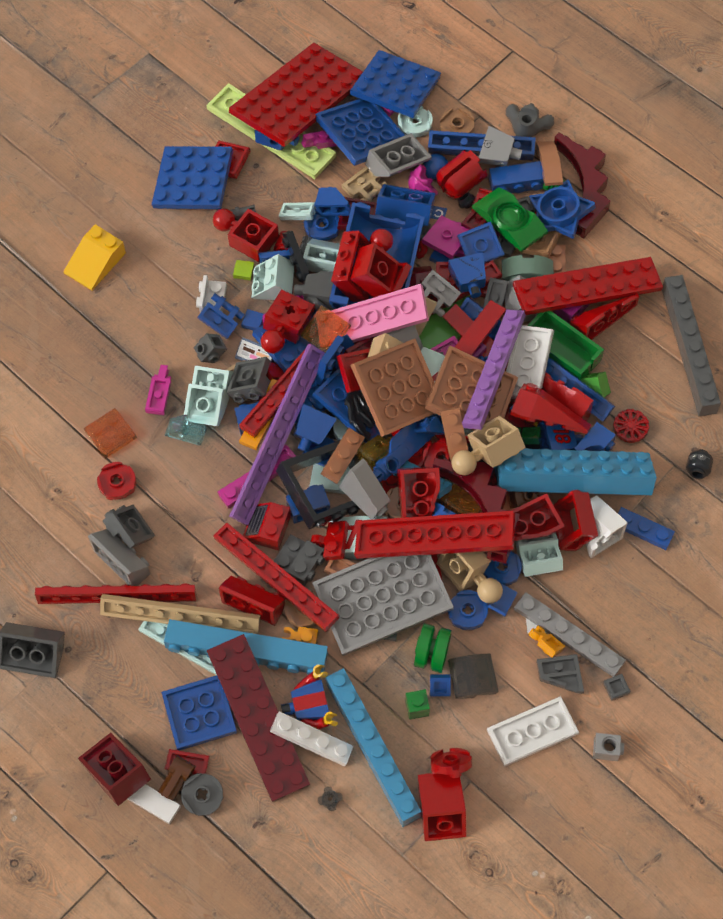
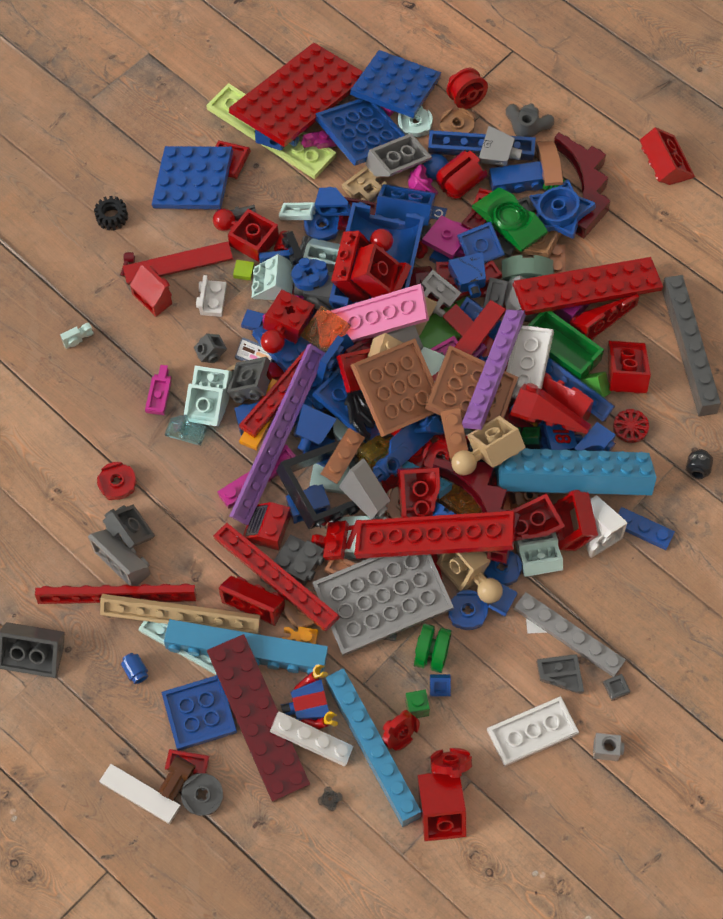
(74, 336): none -> light aqua plate
(94, 257): yellow slope -> none
(110, 433): clear orange plate -> none
(111, 204): none -> black tyre
(115, 769): dark red slope -> none
(128, 257): none -> dark red hand
(134, 668): none -> blue brick
(151, 290): none -> slope
(183, 261): none -> red tile
(217, 319): blue plate -> none
(306, 266): none -> blue plate
(399, 730): none -> red plate
(466, 201): black plate -> none
(467, 88): none -> red wheel
(473, 676): clear smoke slope -> none
(548, 643): light orange plate -> none
(628, 367): none -> red slope
(666, 157): none -> red slope

